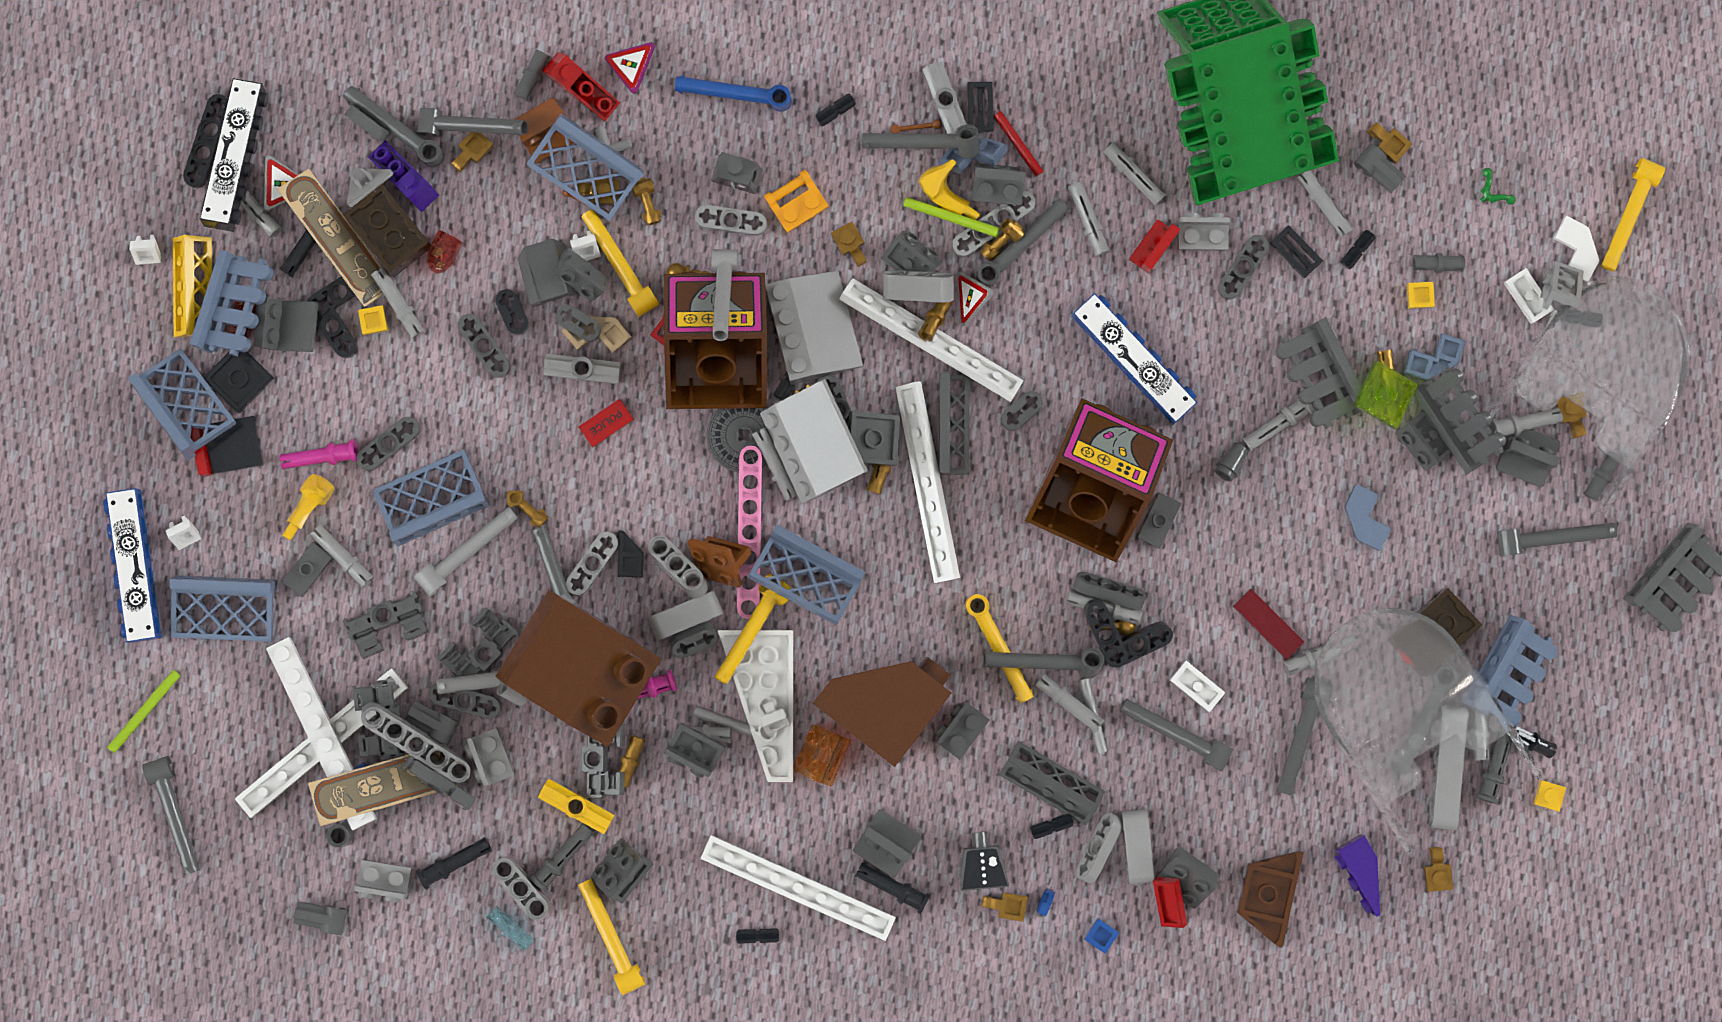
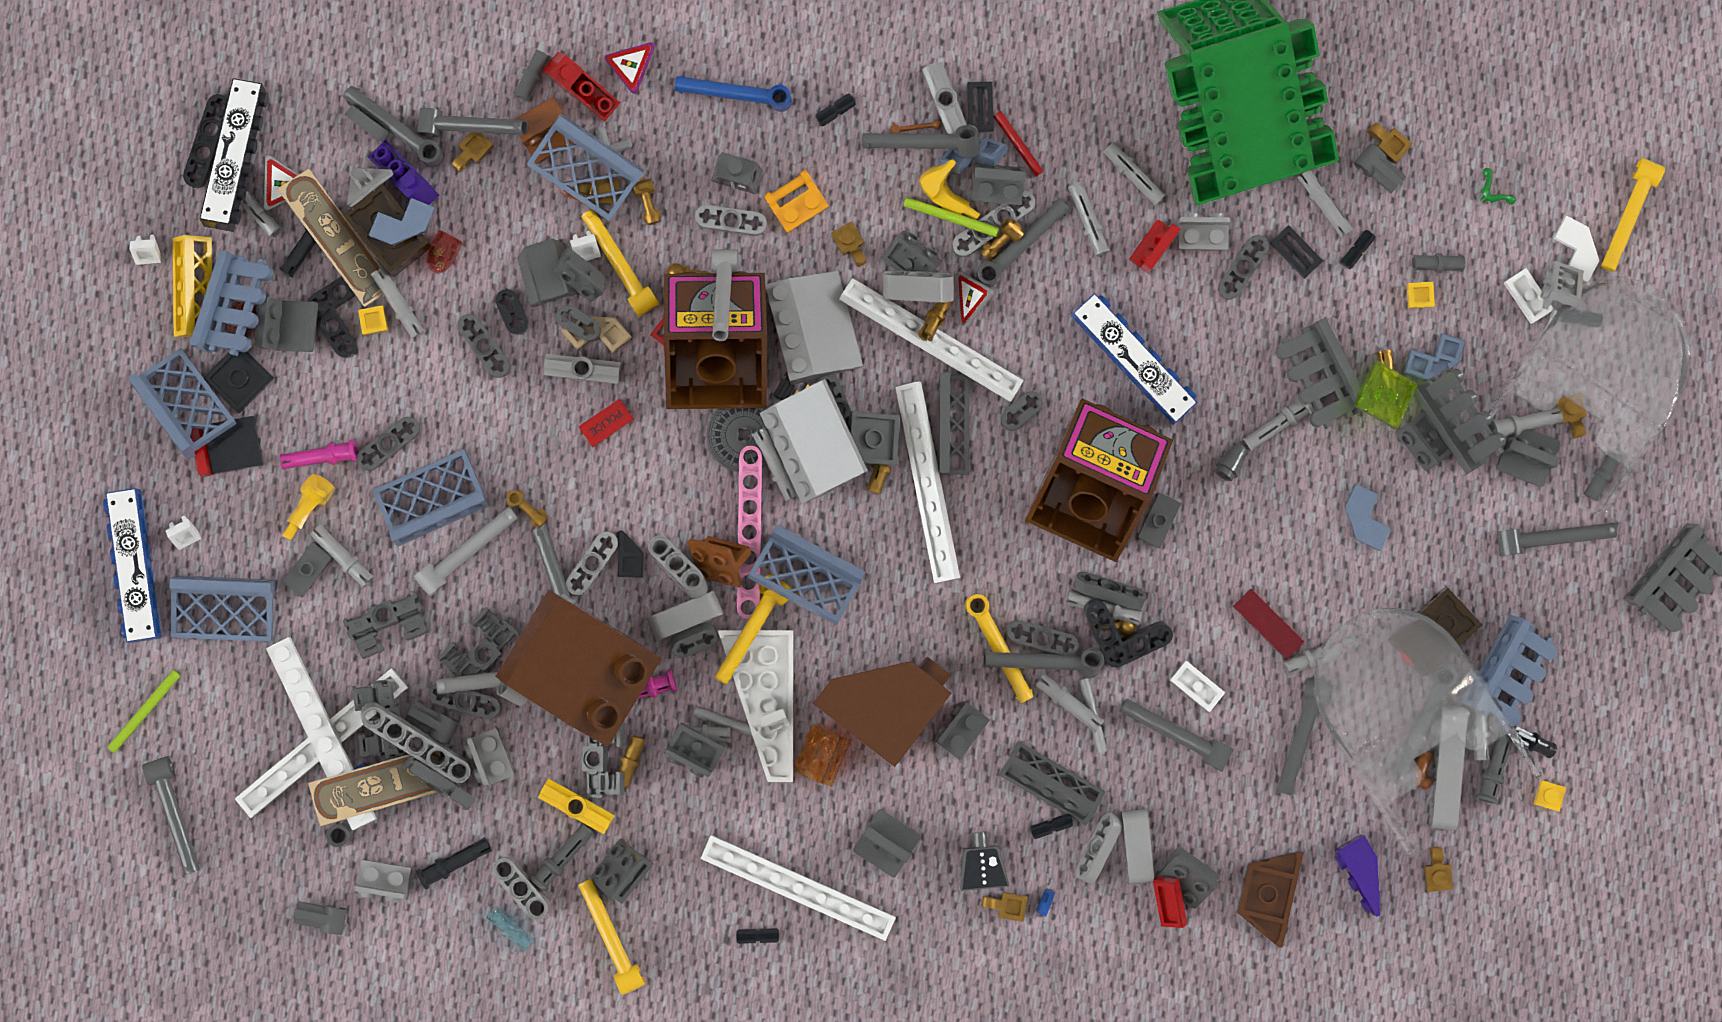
(393, 231): none -> sand blue tile
(903, 893): black pin -> none
(1026, 627): none -> dark grey beam
(1101, 935): blue plate -> none
(1423, 763): none -> dark orange arm

